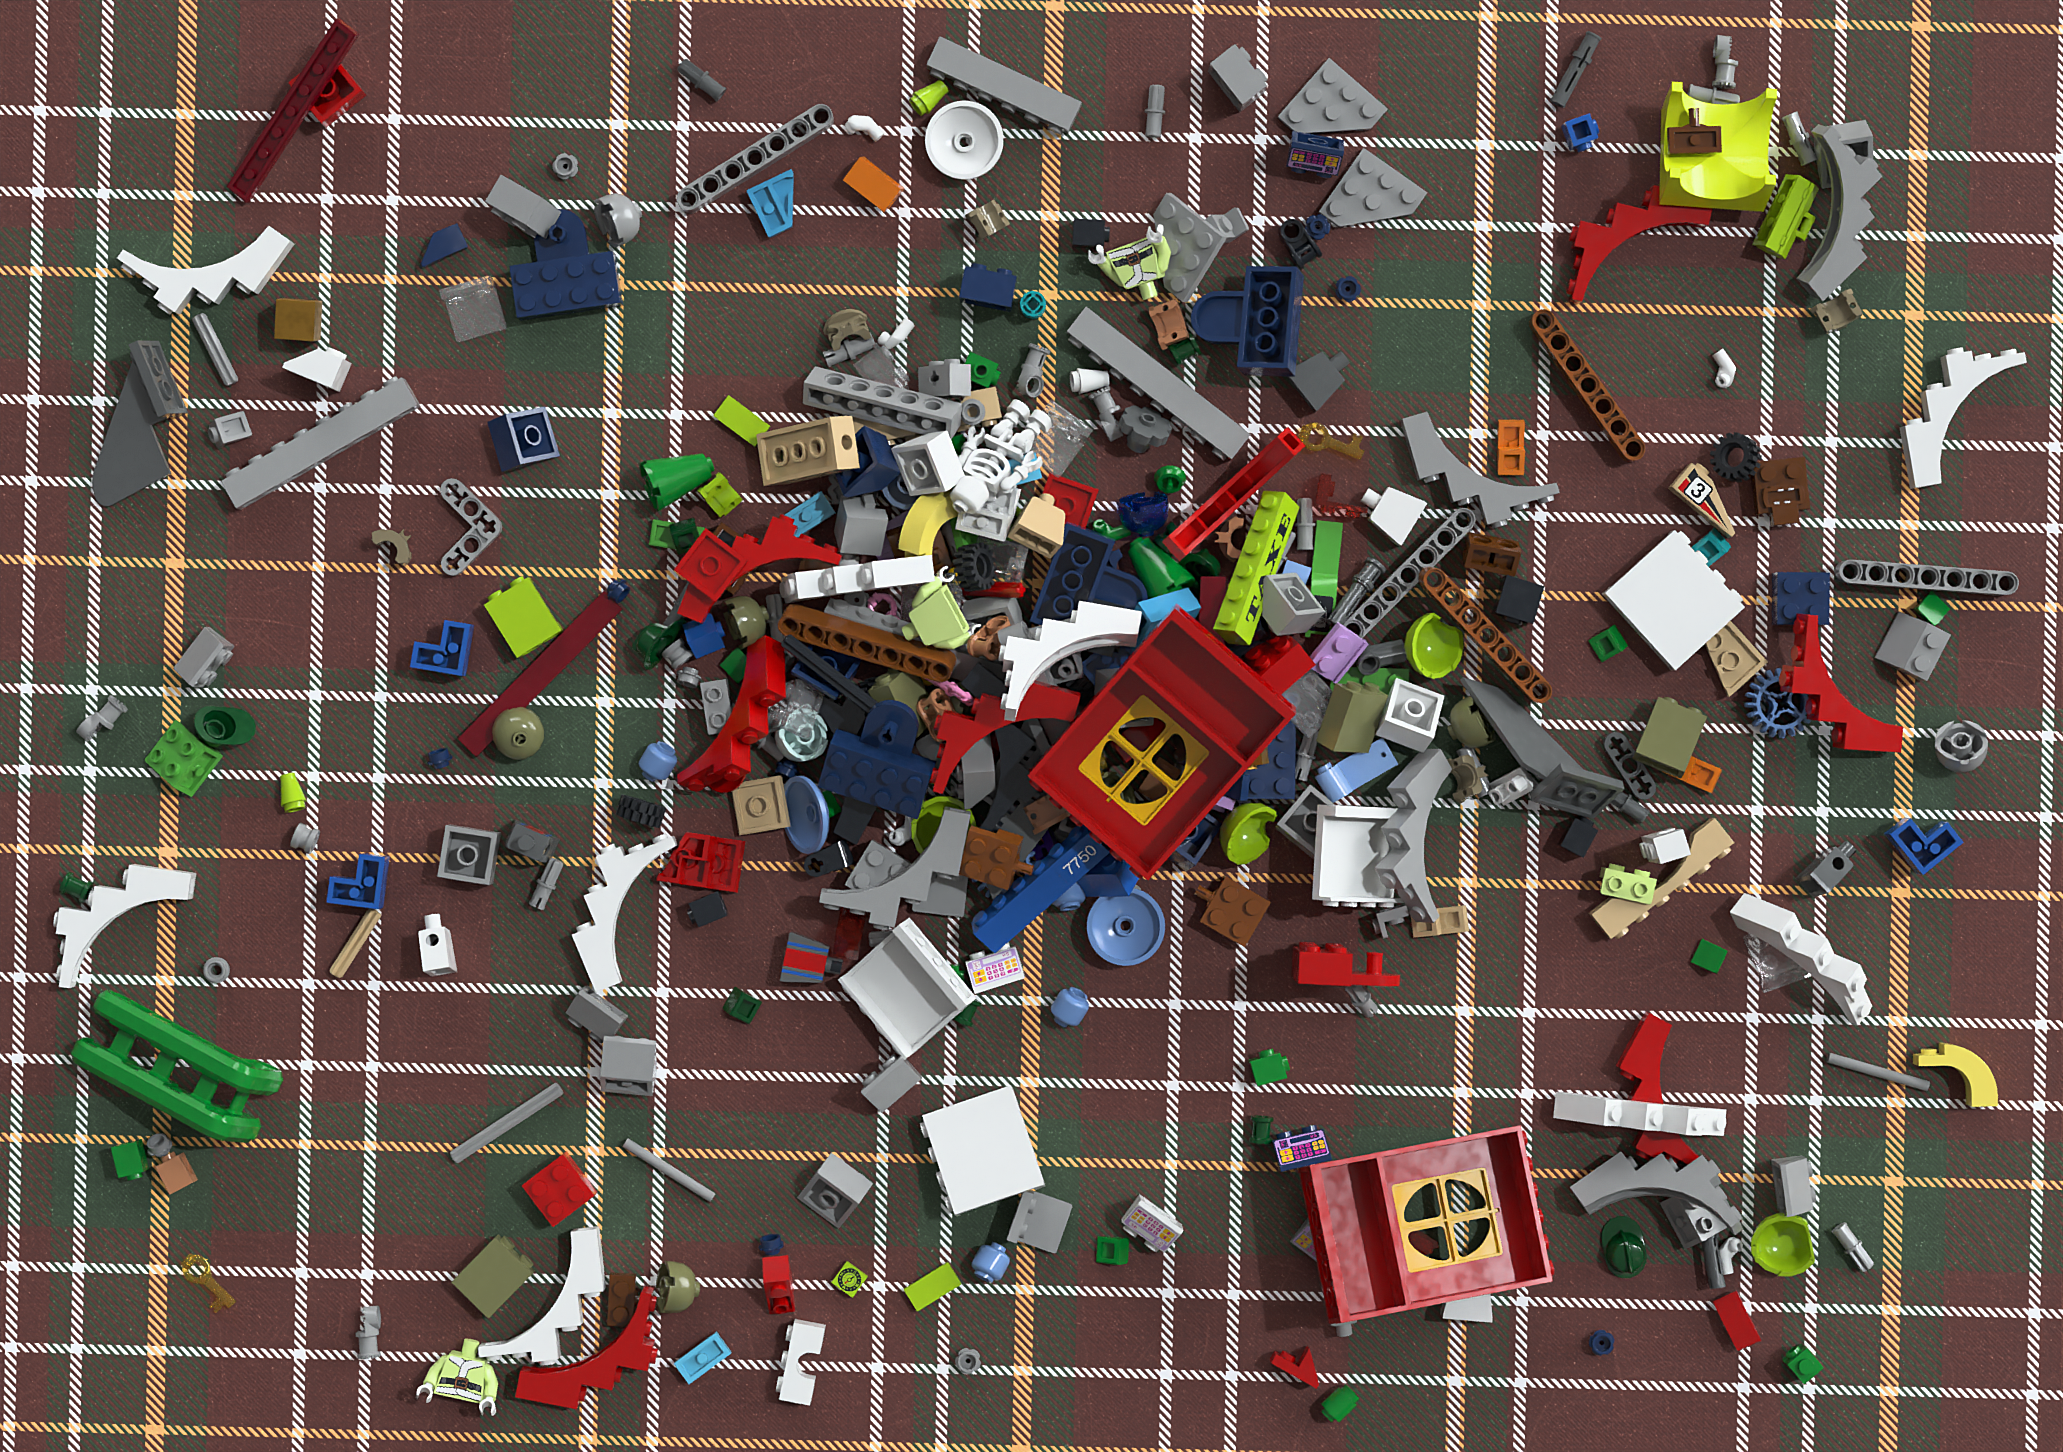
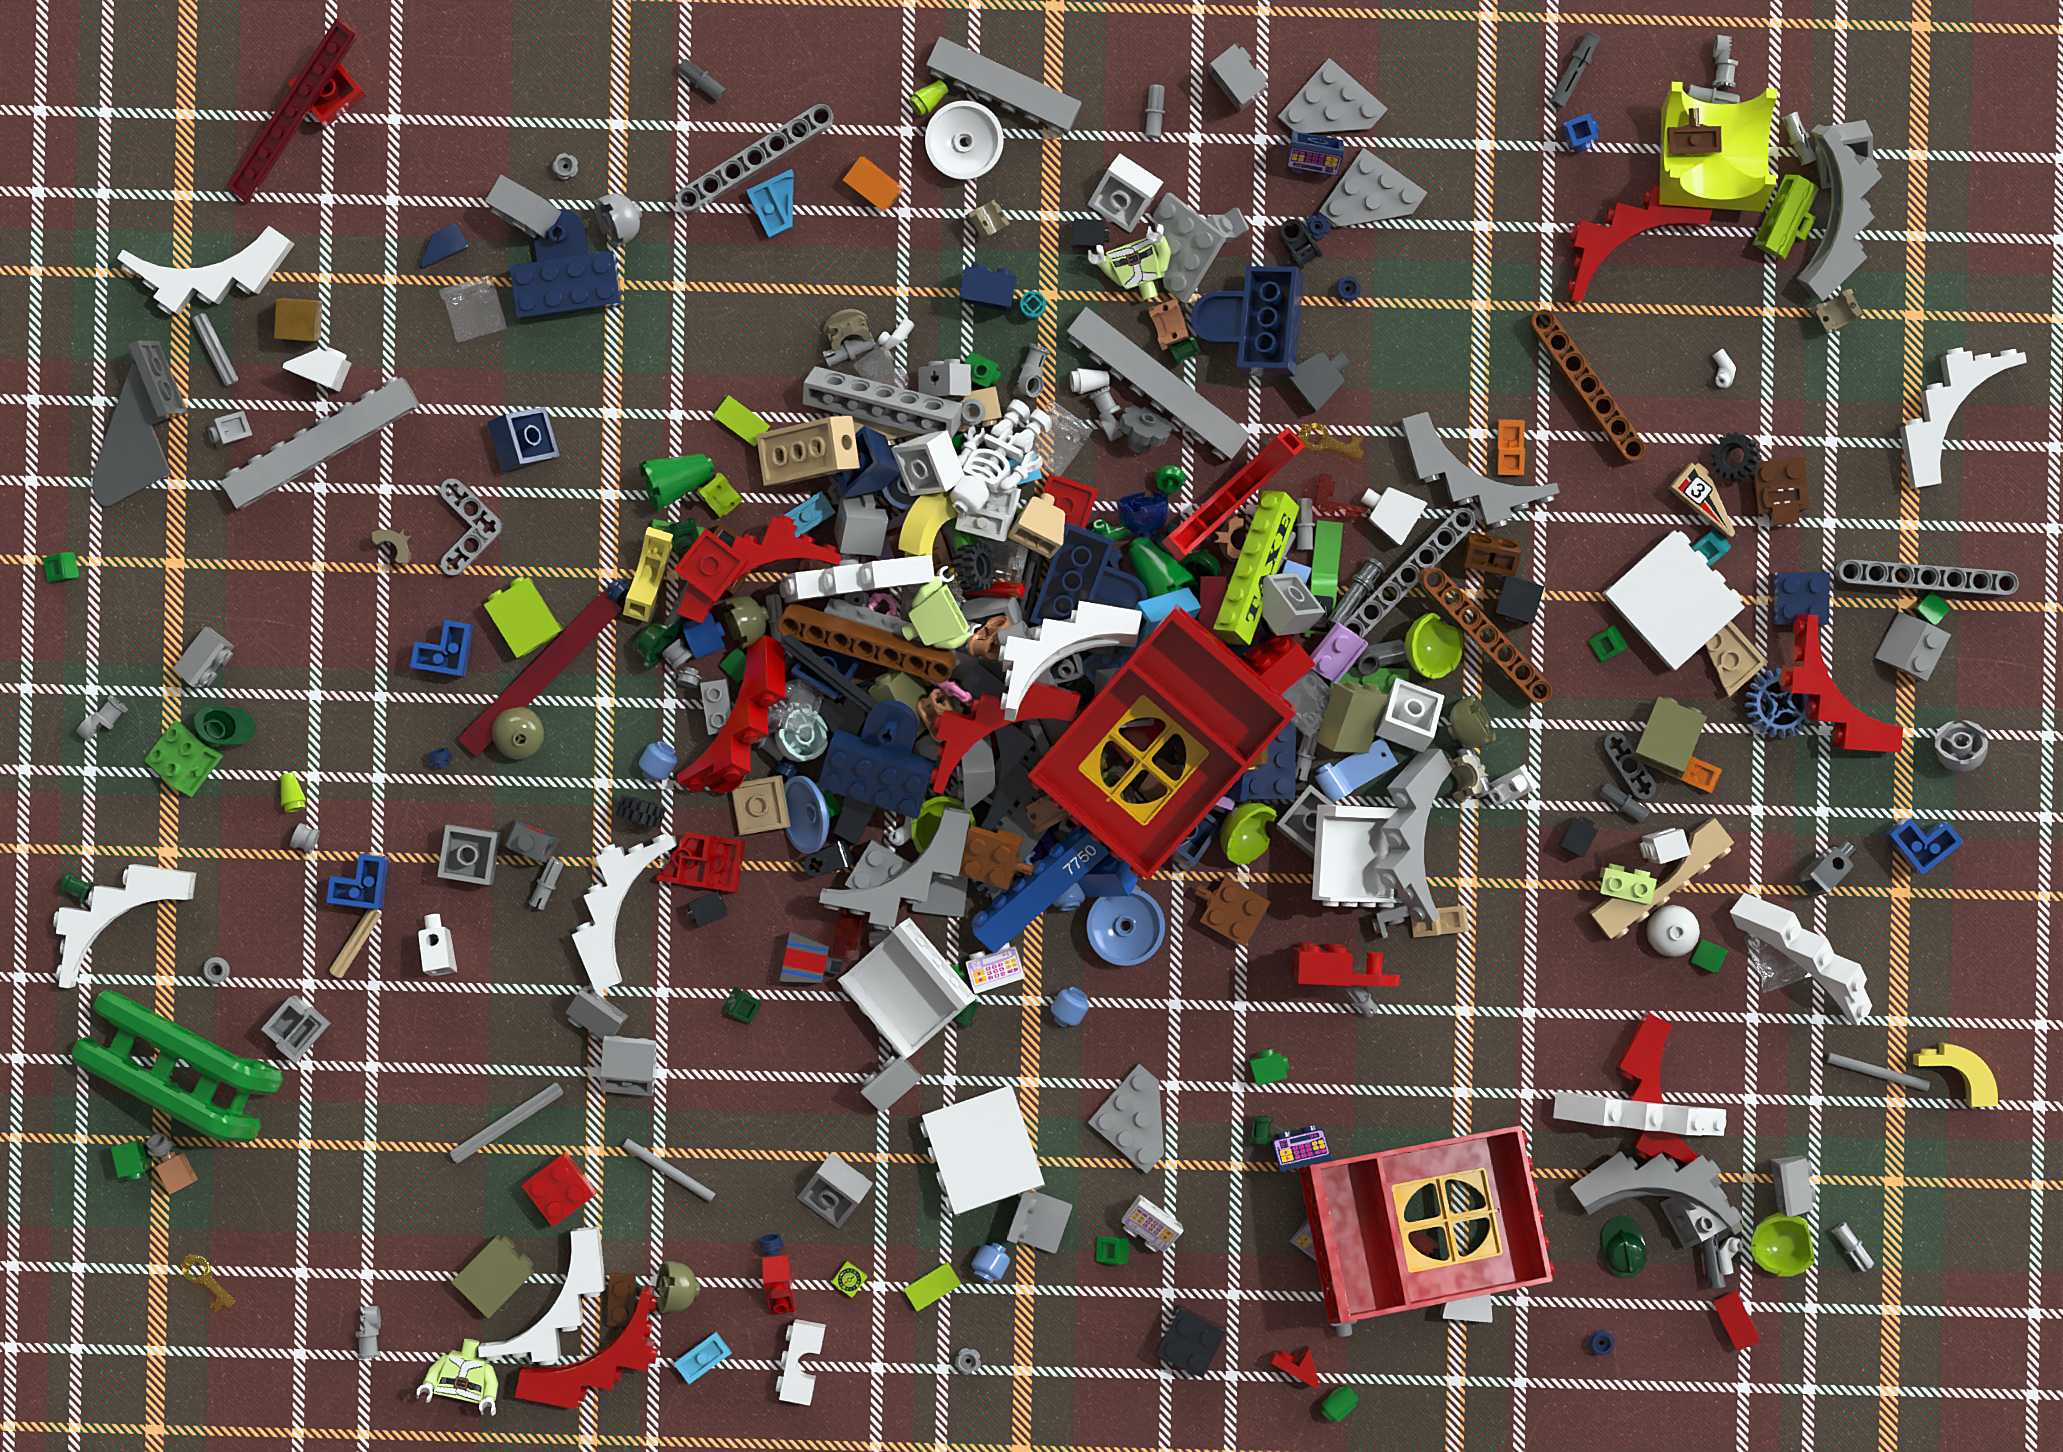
(60, 567): none -> green slope
(295, 1027): none -> light grey plate
(649, 574): none -> light yellow arch
(864, 123): white arm -> none
(1033, 585): none -> dark grey pin
(1125, 193): none -> white slope
(1133, 1118): none -> light grey plate
(1190, 1341): none -> black brick
(1564, 780): dark grey piece -> none
(1673, 930): none -> white cylinder
(1802, 1363): green brick -> none

